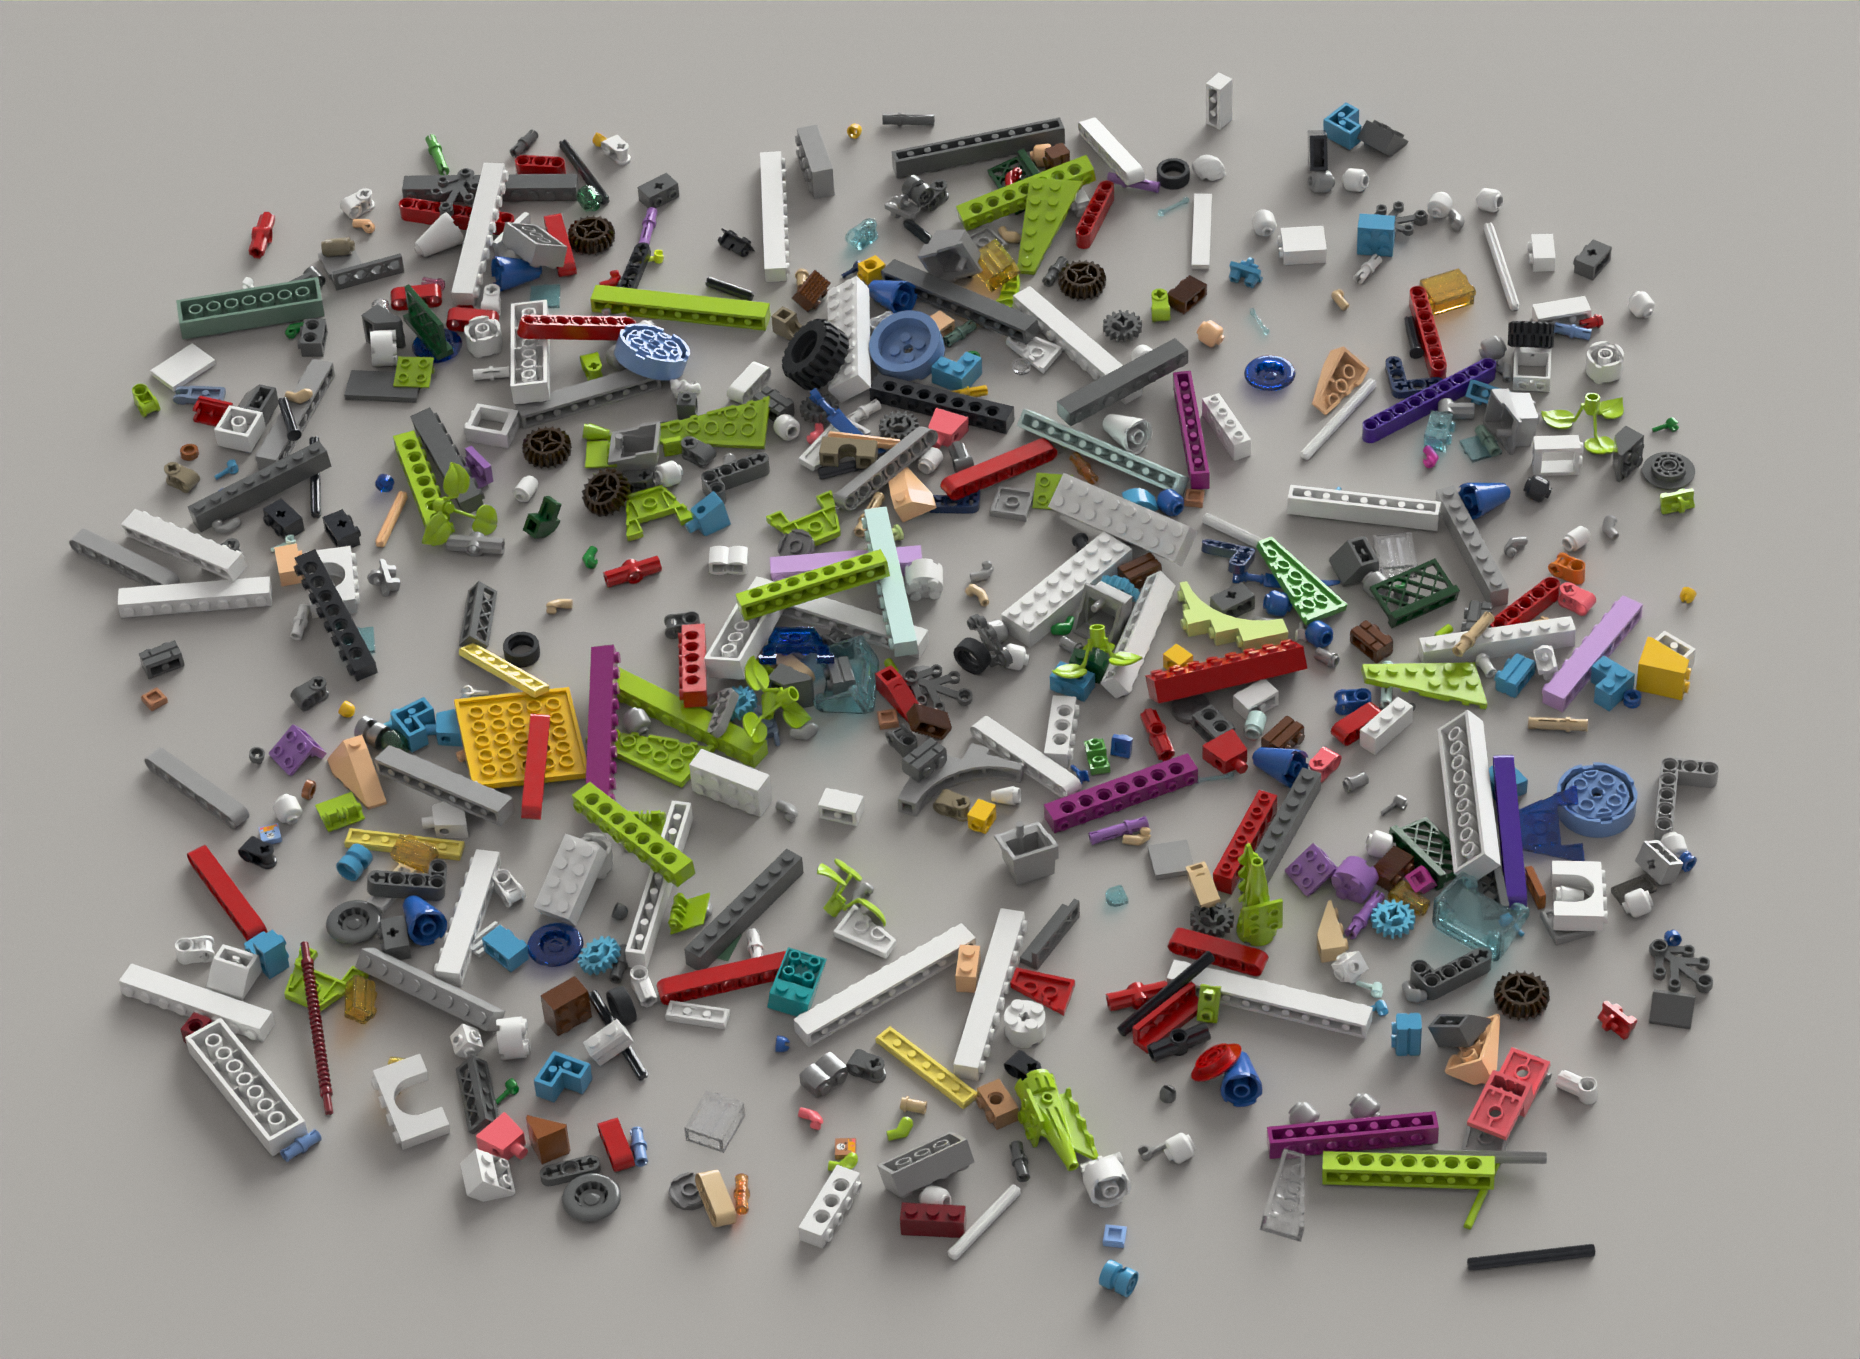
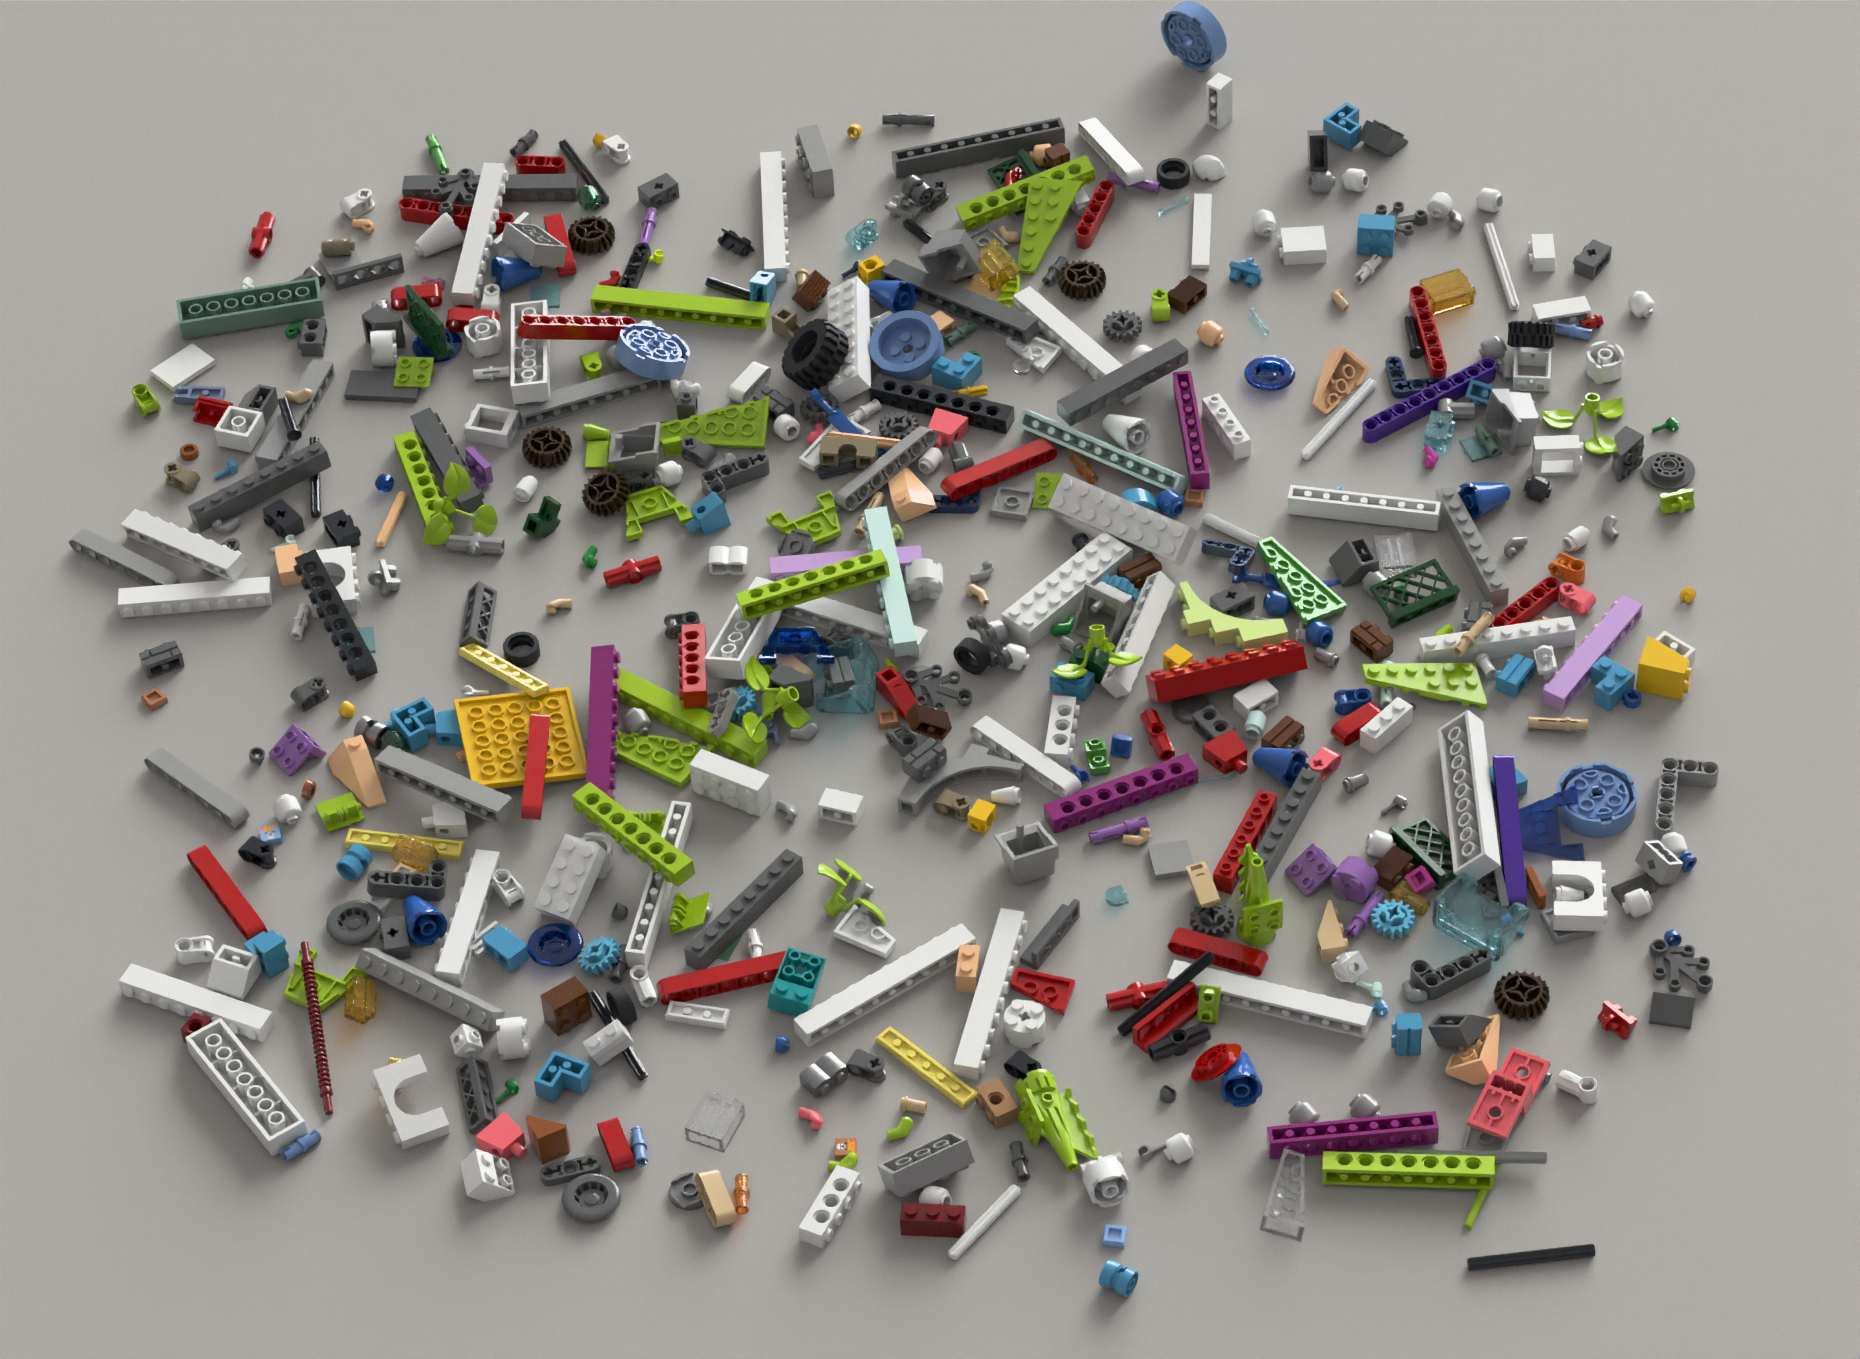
(763, 285): none -> dark azure torso
(1194, 35): none -> medium blue brick

